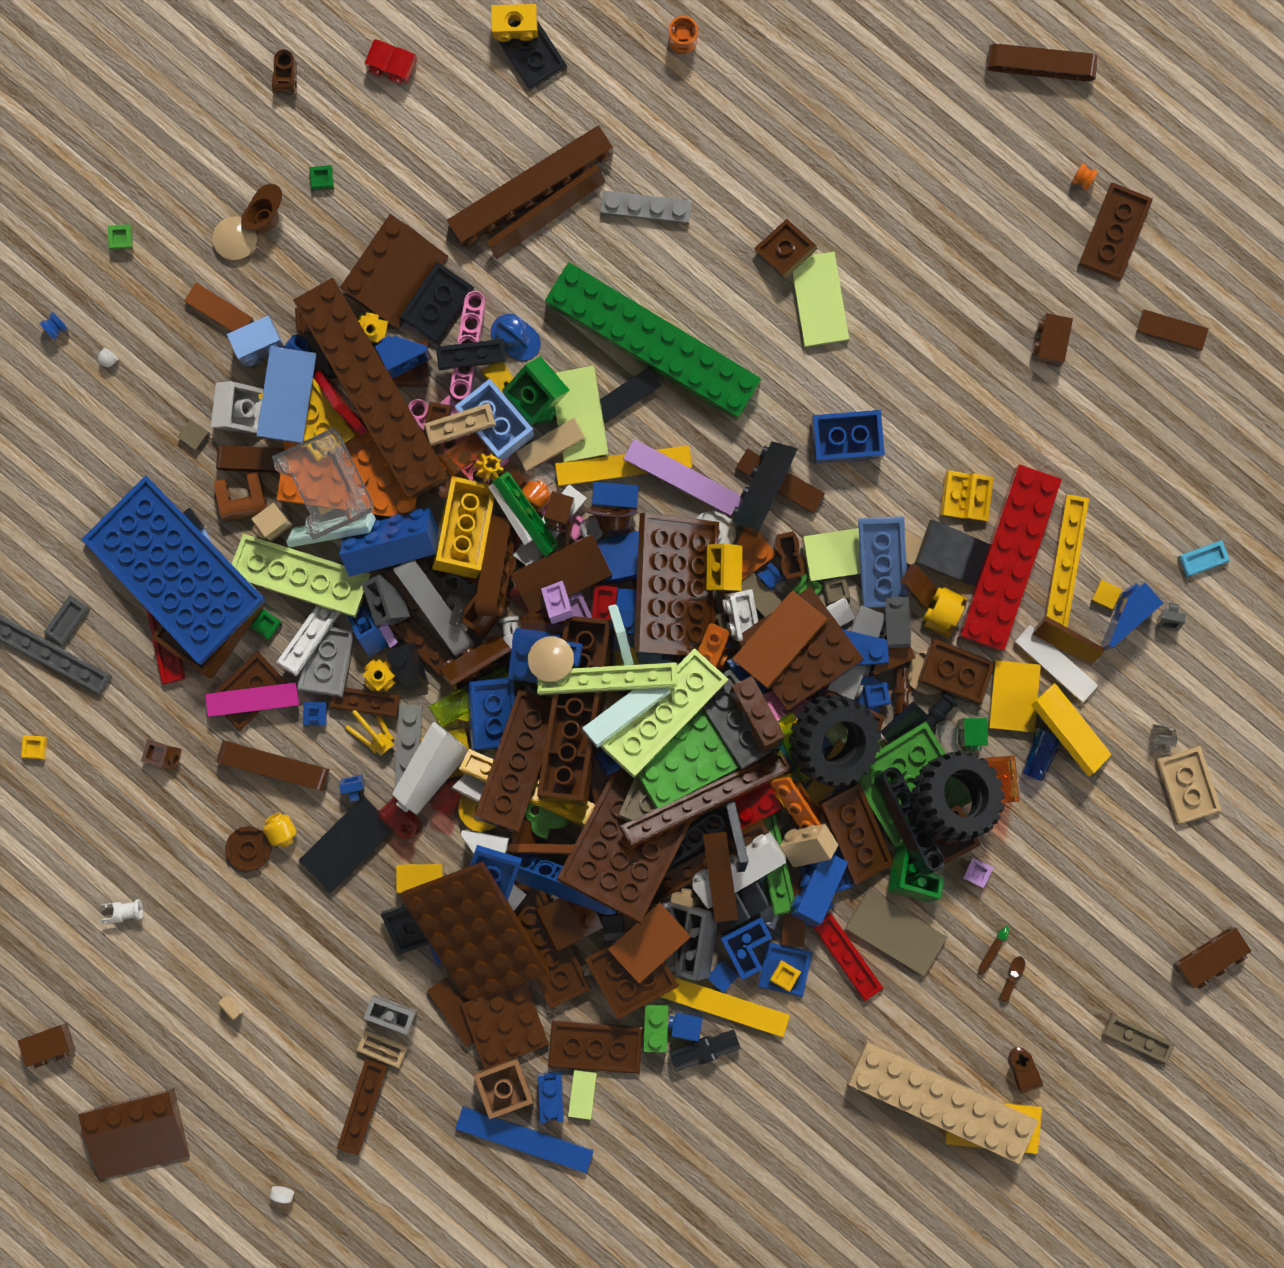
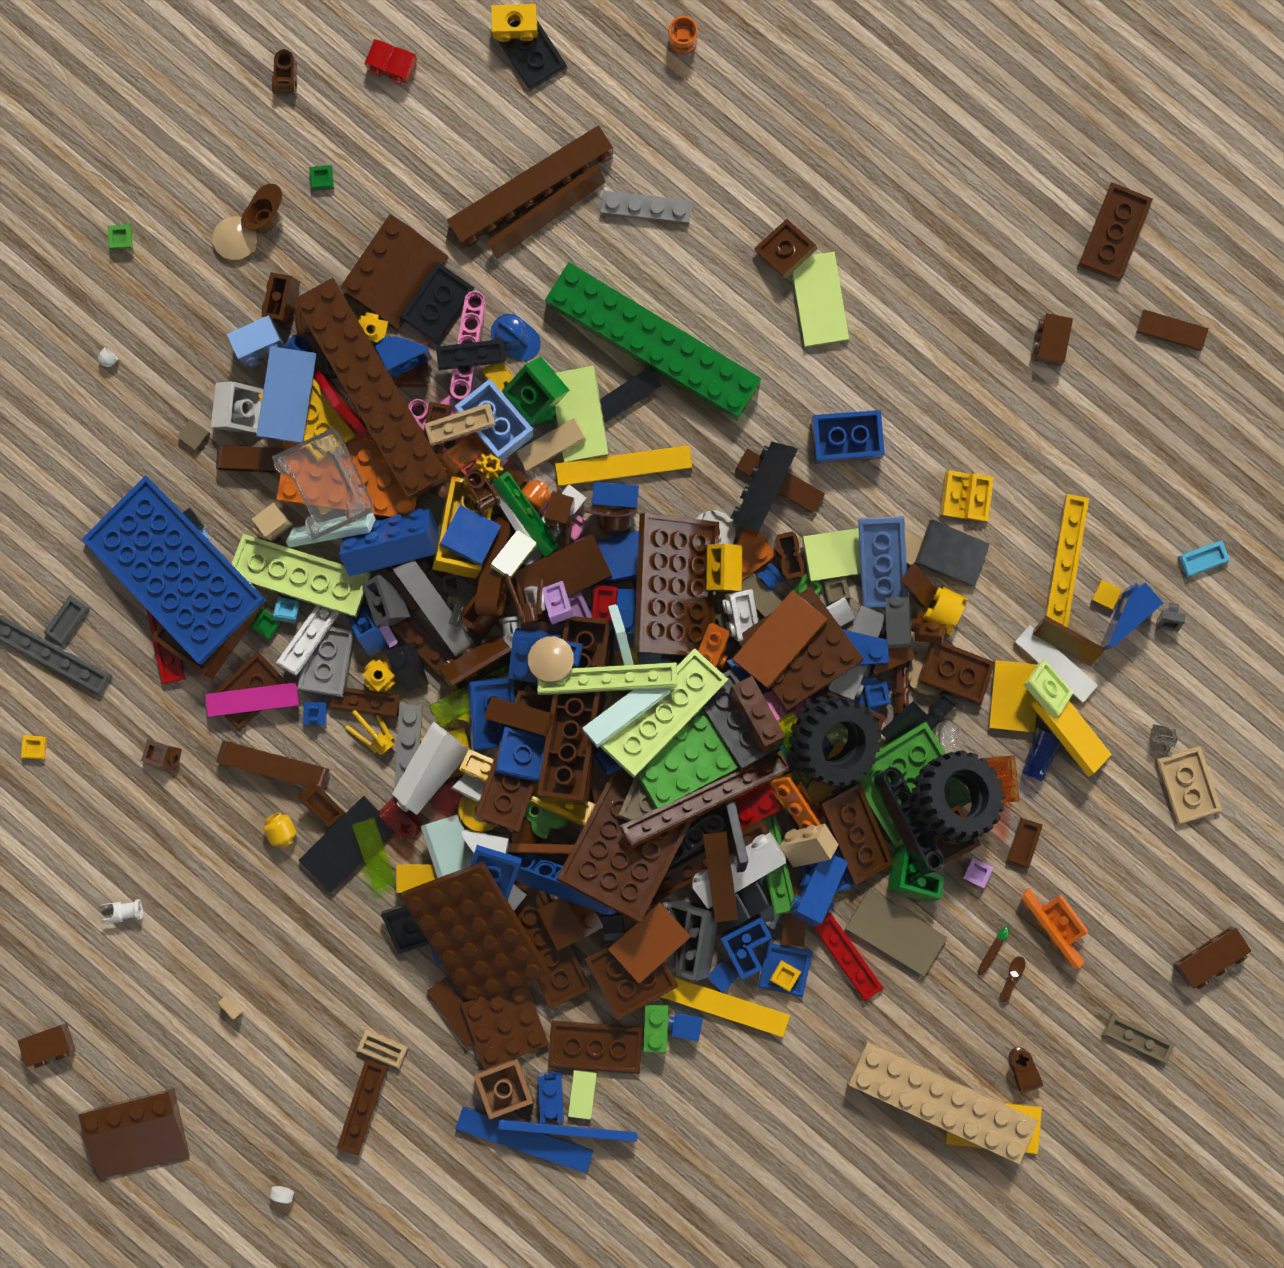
(53, 325): blue wheel -> none
(217, 308): dark orange tile -> none
(240, 507): dark orange connector -> none
(248, 848): reddish brown tile -> none
(279, 298): none -> reddish brown brick
(286, 610): none -> medium azure tile
(321, 805): none -> reddish brown tile
(352, 786): blue tile -> none
(374, 853): none -> clear neon green tile
(390, 1014): light grey brick -> none
(446, 845): none -> light aqua tile
(469, 535): none -> blue tile
(482, 495): none -> reddish brown piece
(513, 554): none -> tile
(518, 716): none -> reddish brown tile
(520, 754): none -> blue tile
(527, 611): none -> reddish brown plant
(531, 596): none -> white tile
(567, 1130): none -> blue tile
(590, 526): white tile -> none
(682, 477): lavender tile -> none
(686, 897): tan plate -> none
(704, 1050): black piece -> none
(928, 631): none -> reddish brown bracket
(972, 733): green brick -> none
(1009, 558): red brick -> none
(1024, 842): none -> reddish brown tile
(1042, 62): reddish brown beam -> none
(1048, 689): none -> yellowish green tile
(1060, 923): none -> orange bracket
(1084, 176): orange wheel -> none

